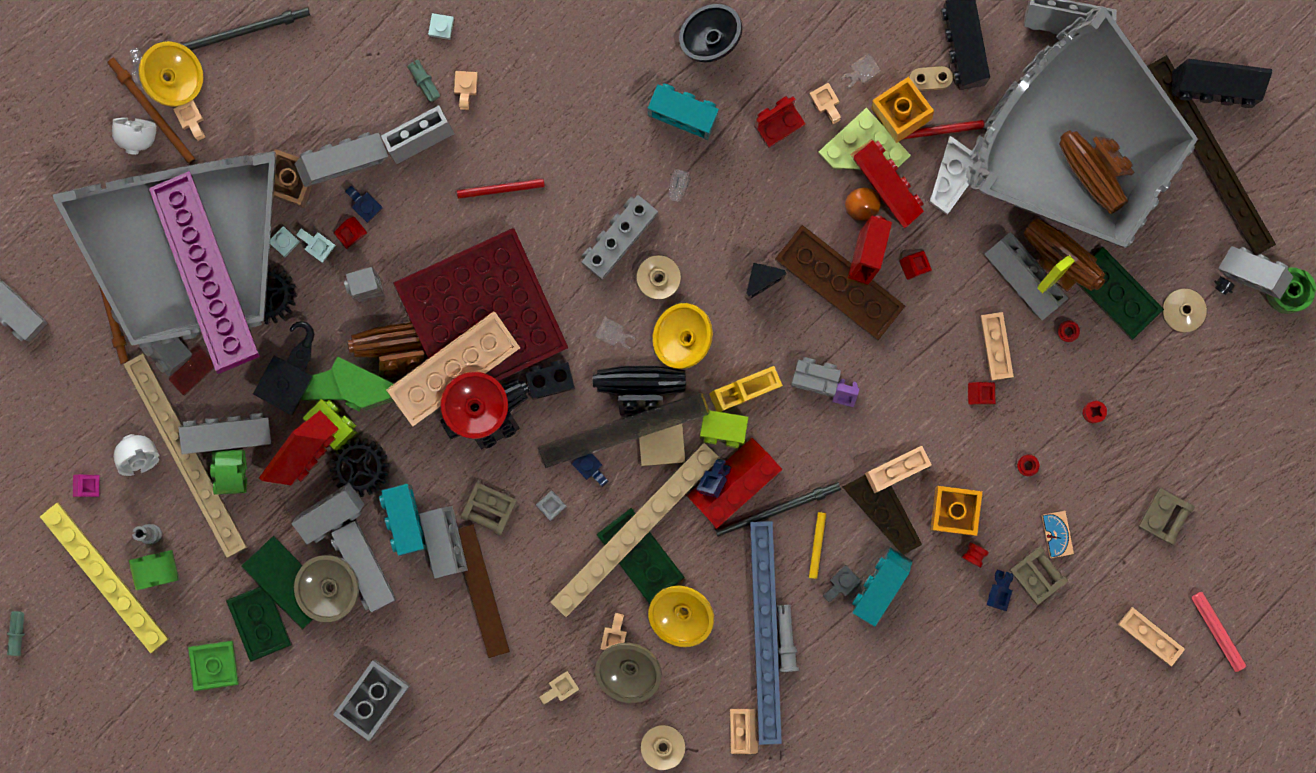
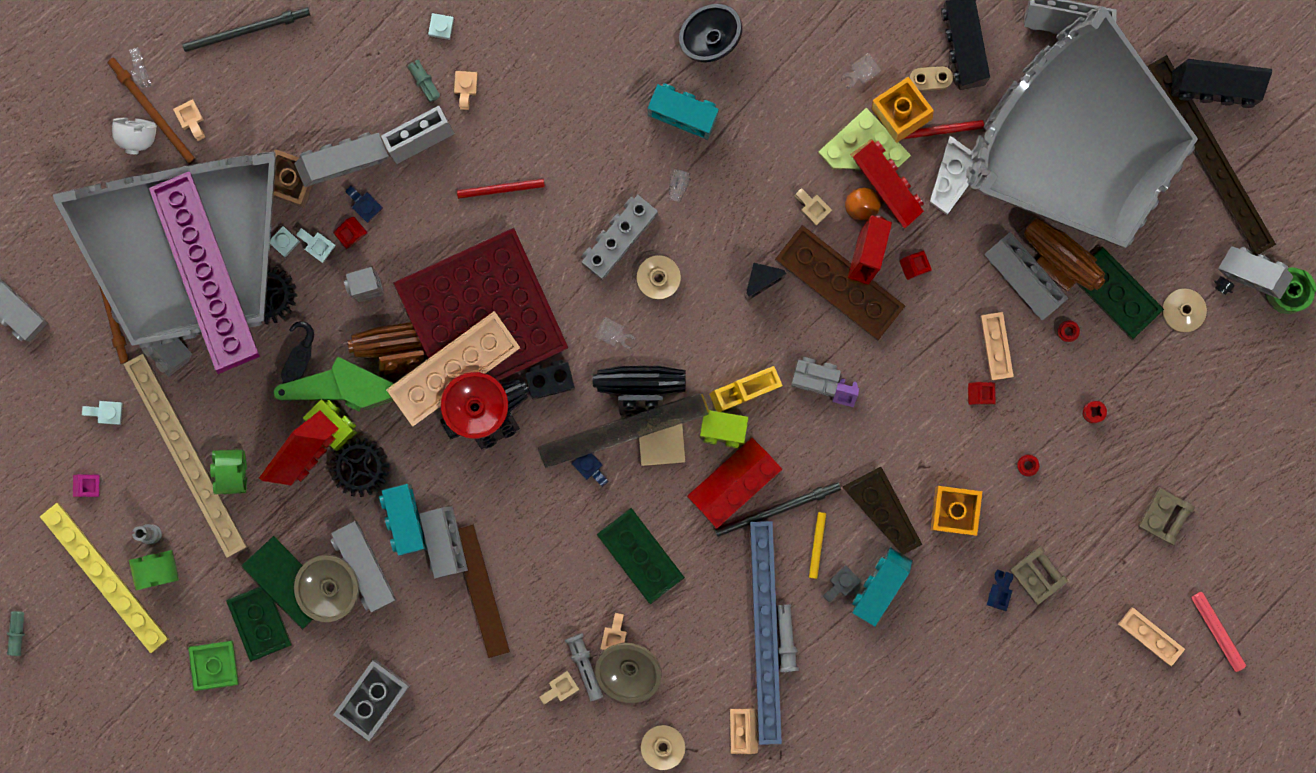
(106, 412): none -> light aqua plate
(135, 453): white cylinder -> none
(179, 65): yellow dish -> none
(192, 372): clear red plate -> none
(224, 434): light grey brick -> none
(283, 385): black plate -> none
(328, 514): light grey brick -> none
(492, 502): dark tan plate -> none
(551, 505): light grey tile -> none
(580, 656): none -> light grey pin
(635, 530): tan plate -> none
(672, 336): yellow dish -> none
(680, 626): yellow dish -> none
(714, 481): dark blue plate -> none
(779, 122): red bracket -> none
(814, 209): none -> tan plate
(825, 100): light nougat plate -> none
(898, 469): light nougat plate -> none
(975, 555): red wheel -> none
(1055, 274): neon yellow tile -> none
(1057, 534): slope -> none
(1098, 168): dark orange plate -> none

